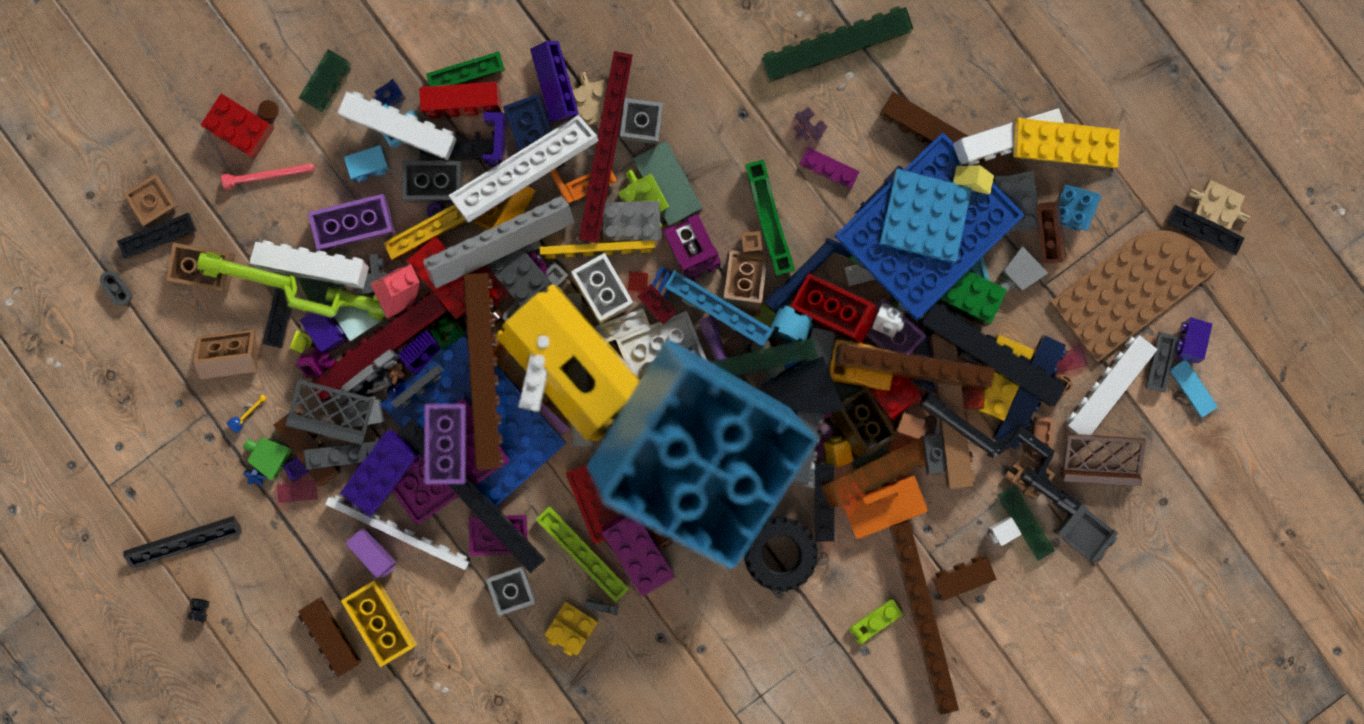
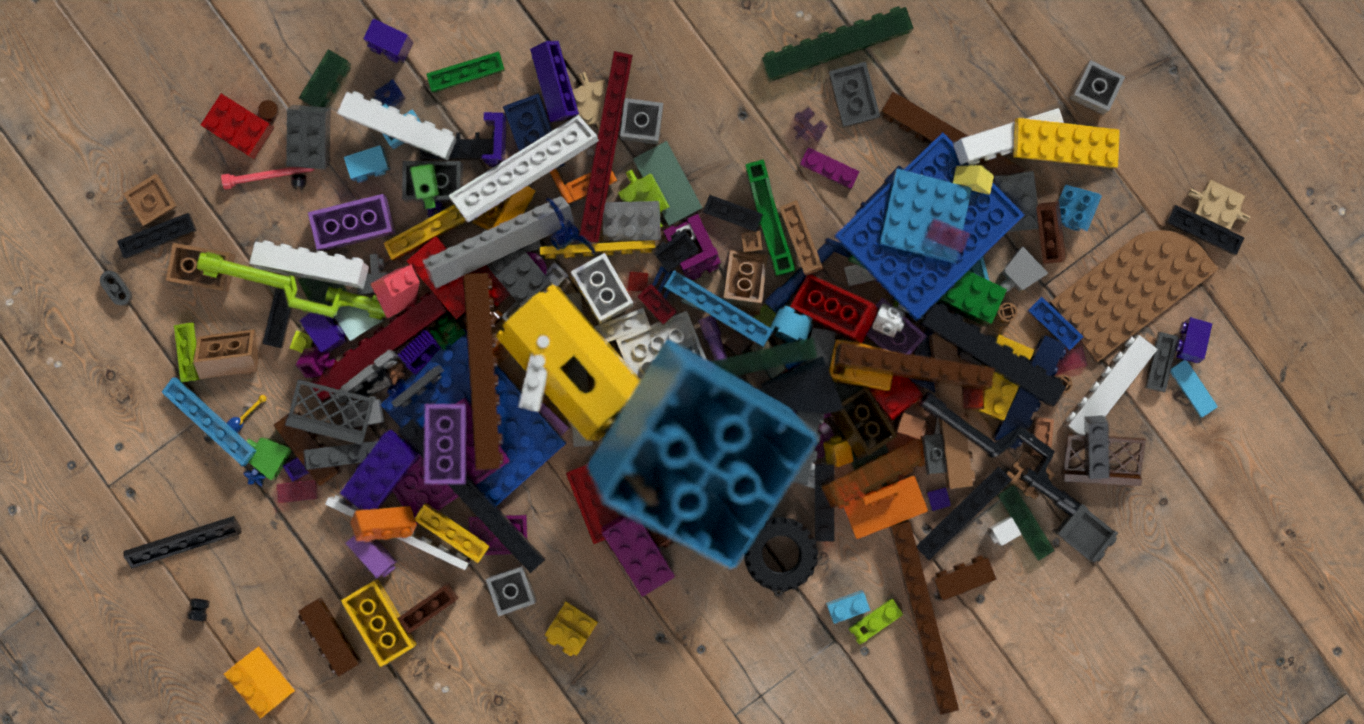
(186, 347): none -> lime plate
(209, 421): none -> dark azure plate
(259, 682): none -> light orange slope
(298, 181): none -> black hinge
(308, 137): none -> dark grey brick
(383, 523): none -> orange brick
(388, 40): none -> dark purple brick
(425, 175): none -> bright green torso
(428, 608): none -> copper brick
(451, 532): none -> yellow plate
(460, 99): red brick -> none
(567, 233): none -> clear blue plant
(582, 554): lime plate -> none
(596, 604): dark grey plate -> none
(647, 494): none -> medium nougat plate
(675, 251): none -> black bracket
(733, 213): none -> black plate
(801, 238): none -> medium nougat plate
(848, 606): none -> medium azure brick
(854, 94): none -> dark grey plate
(938, 499): none -> dark purple tile
(947, 235): none -> clear pink plate
(963, 513): none -> black plate
(1003, 313): none -> medium nougat wheel
(1055, 323): none -> blue plate
(1096, 447): none -> black brick
(1097, 87): none -> light grey brick

